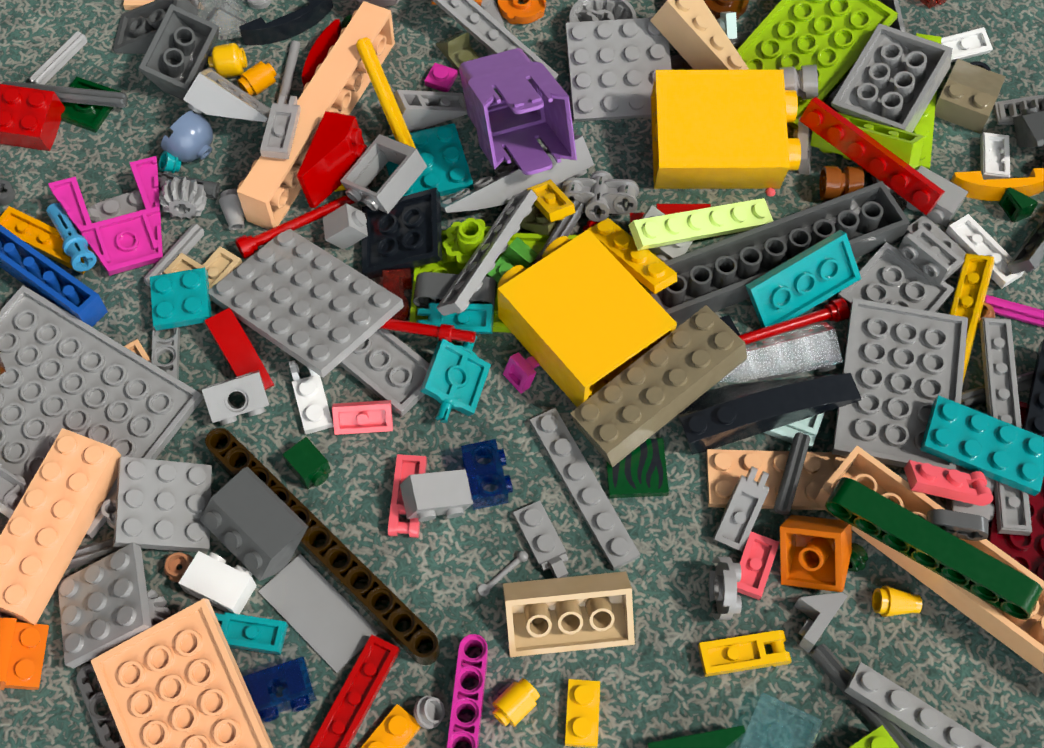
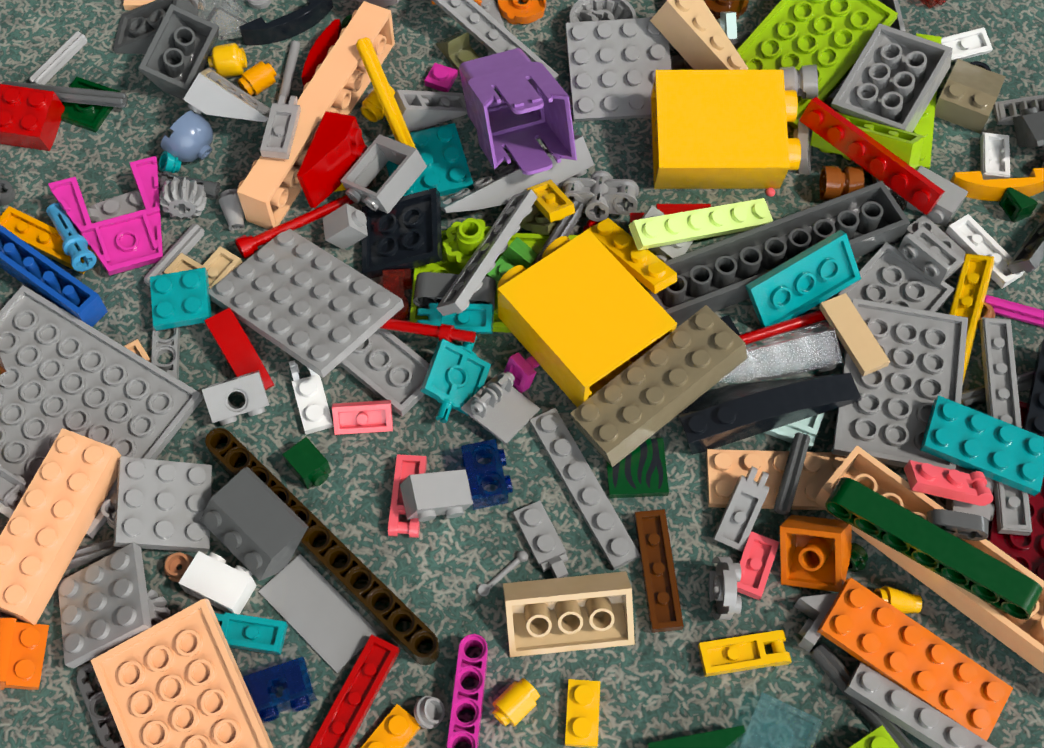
(372, 108): none -> yellow brick
(501, 407): none -> light grey hinge
(658, 571): none -> reddish brown plate
(854, 334): none -> tan tile
(914, 658): none -> orange plate

